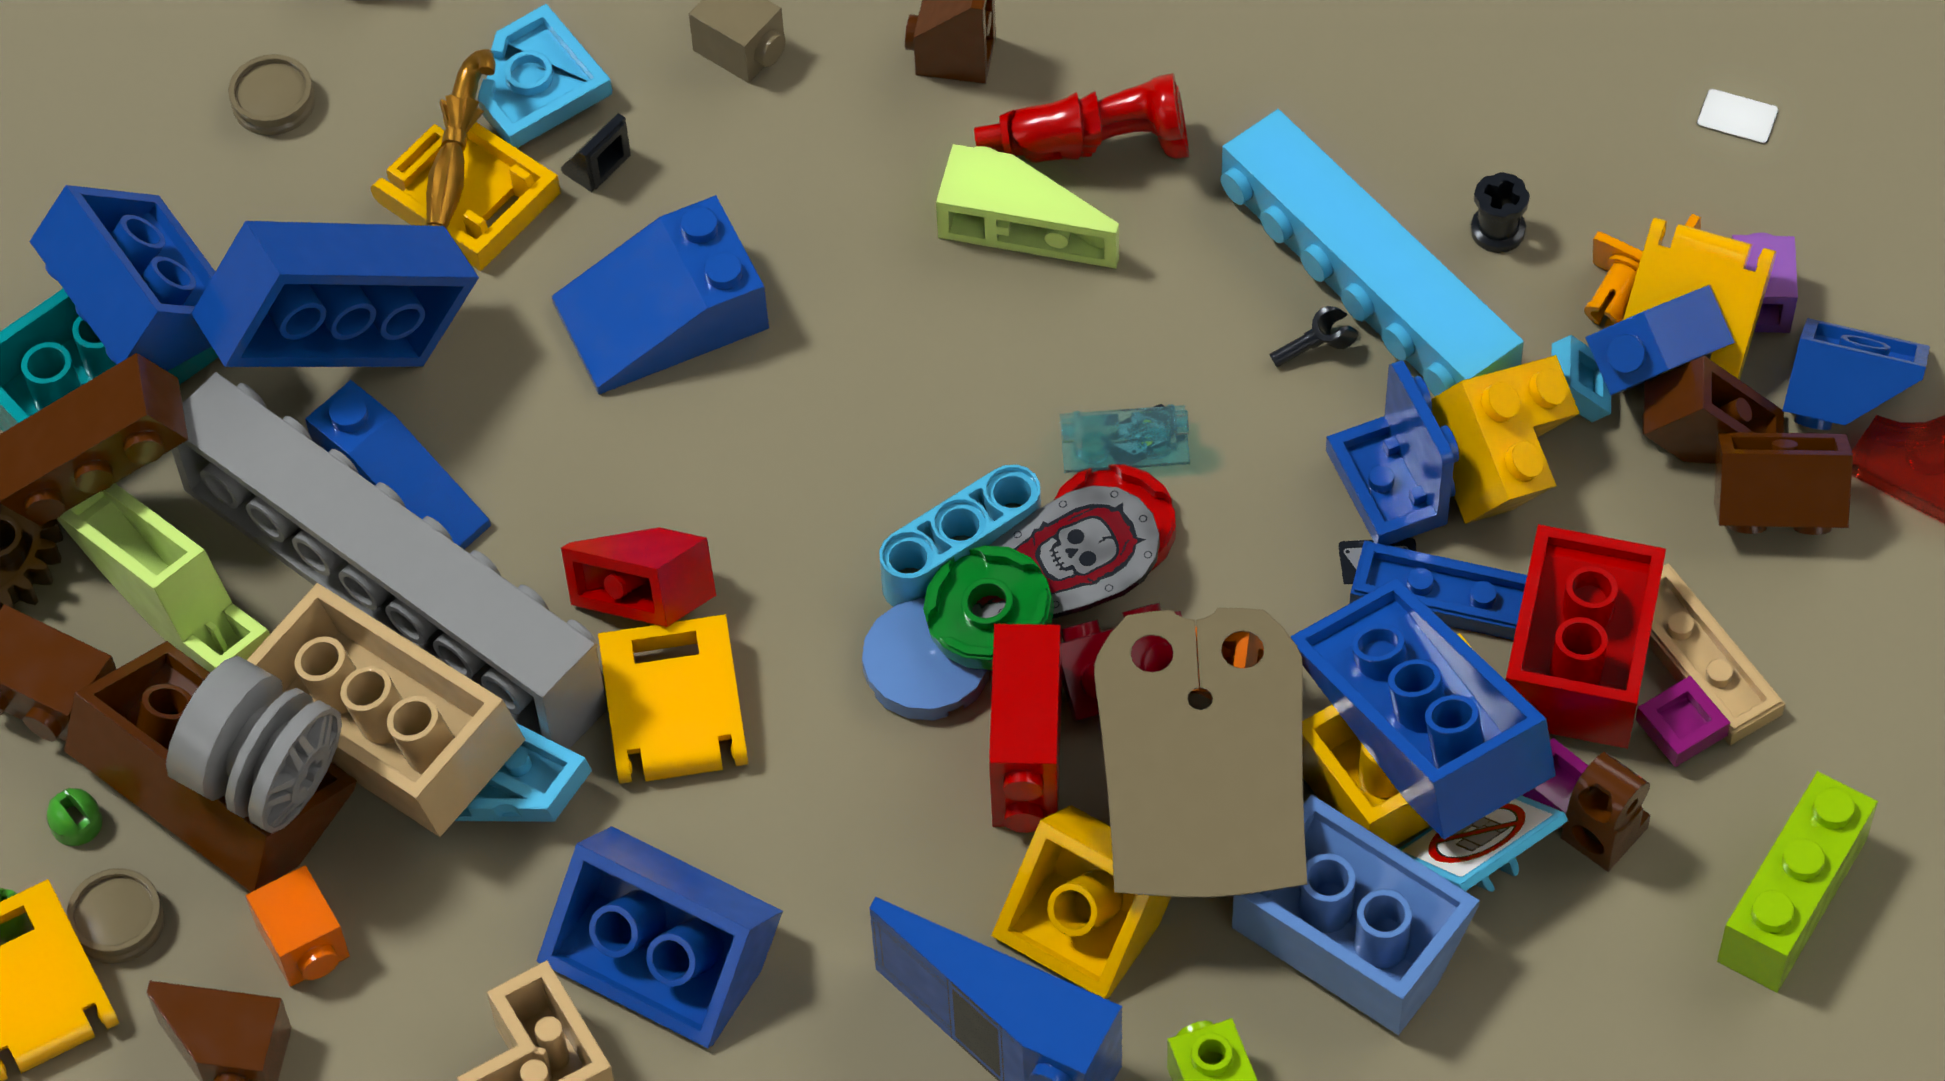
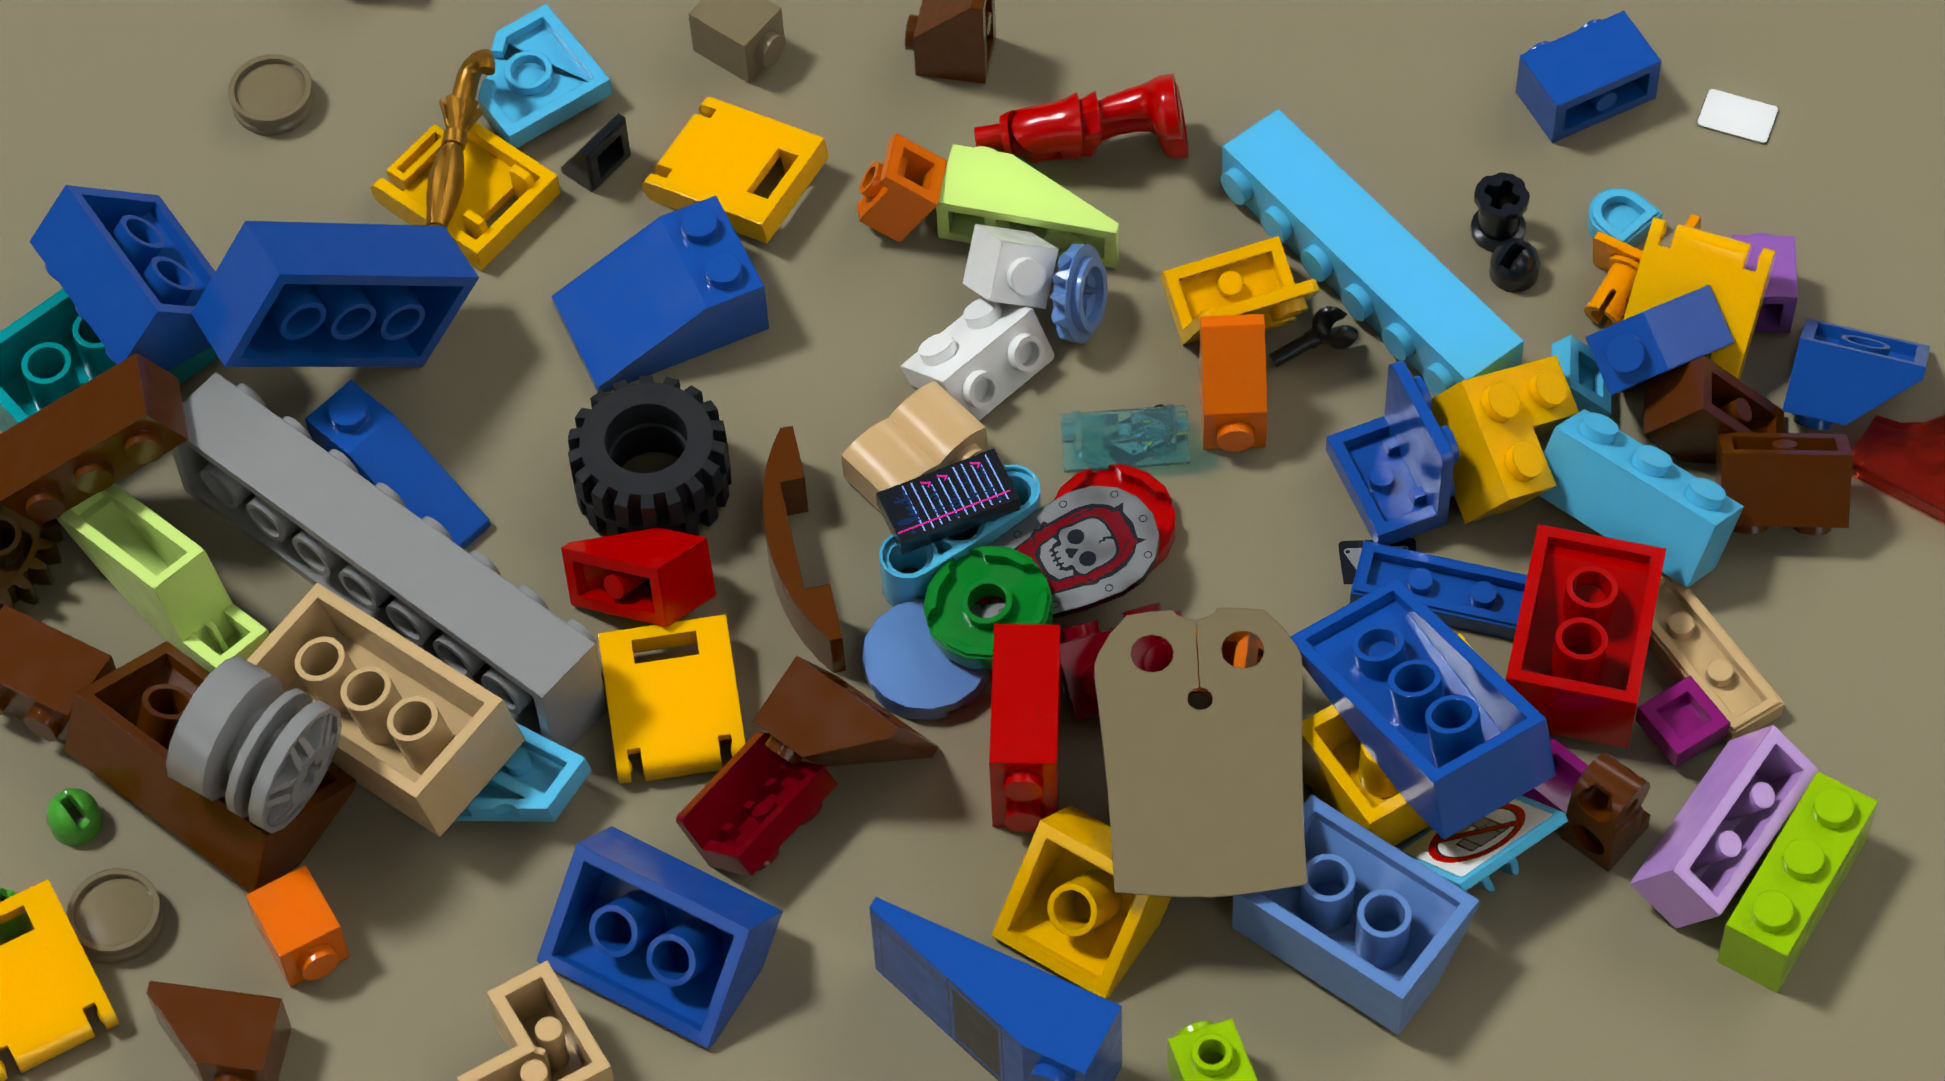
(643, 421): none -> black tyre
(728, 156): none -> yellow container
(753, 807): none -> dark red bracket
(808, 609): none -> reddish brown slope
(833, 723): none -> reddish brown slope
(900, 188): none -> orange brick
(916, 439): none -> tan brick
(948, 501): none -> black tile
(982, 355): none -> white bracket
(1010, 266): none -> white brick
(1079, 293): none -> medium blue gear
(1233, 382): none -> orange slope
(1236, 283): none -> yellow bracket
(1524, 269): none -> black hinge
(1588, 76): none -> blue brick
(1621, 215): none -> medium azure tile
(1638, 495): none -> medium azure brick
(1724, 827): none -> lavender brick

